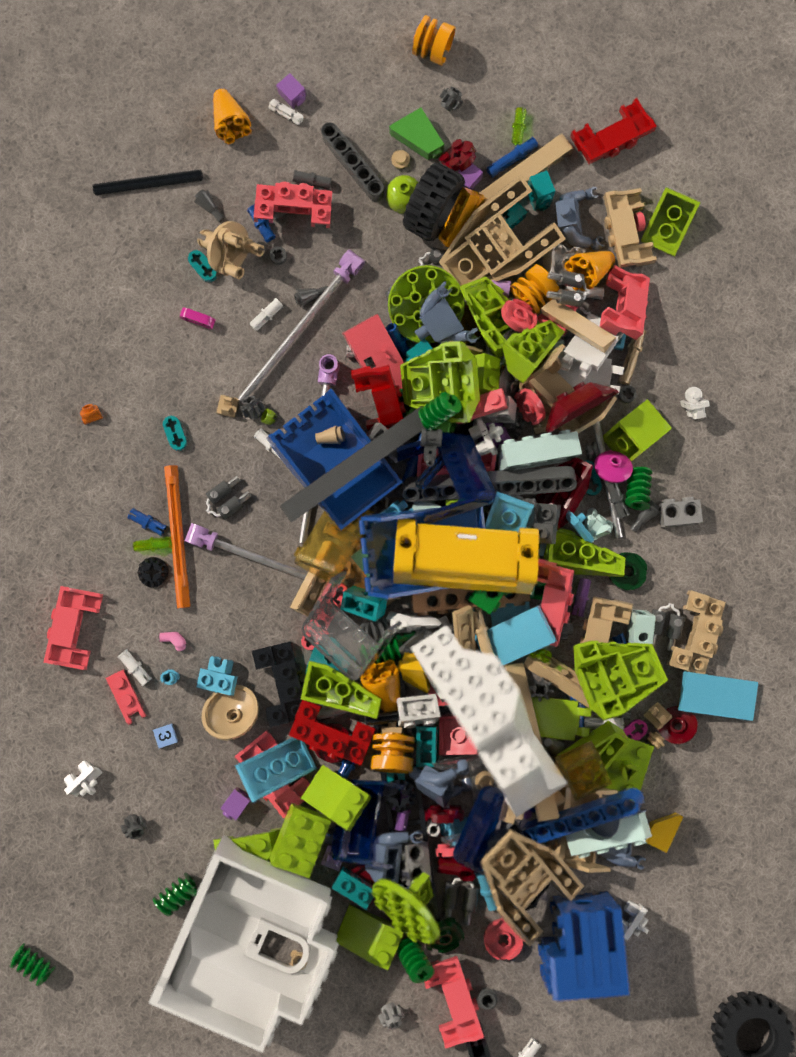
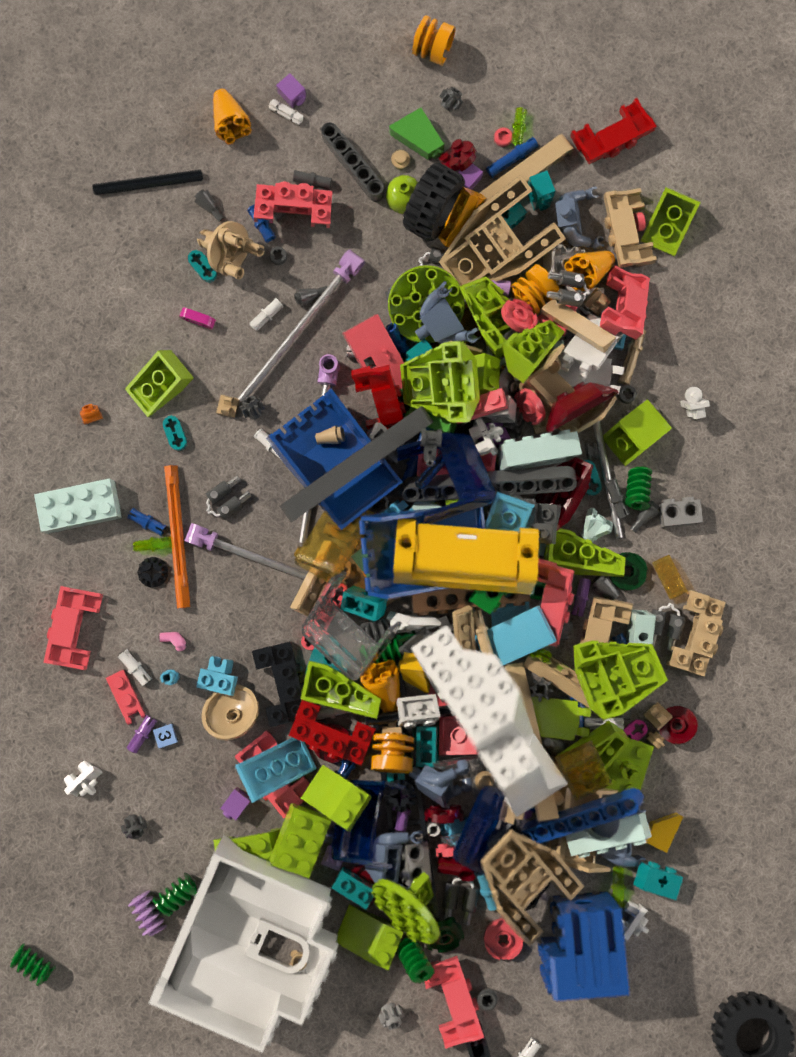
(77, 506): none -> light aqua brick
(141, 734): none -> medium lavender axle
(146, 914): none -> lavender piece
(159, 382): none -> lime slope
(267, 416): lime hinge -> none
(439, 410): green piece -> none
(503, 137): none -> coral tile
(576, 523): medium azure piece -> none
(597, 301): none -> tan tile
(605, 586): none -> dark grey cone
(612, 472): dark pink dish -> none
(618, 885): none -> clear neon green axle
(658, 880): none -> teal brick
(669, 577): none -> clear yellow slope
(718, 696): medium azure tile -> none

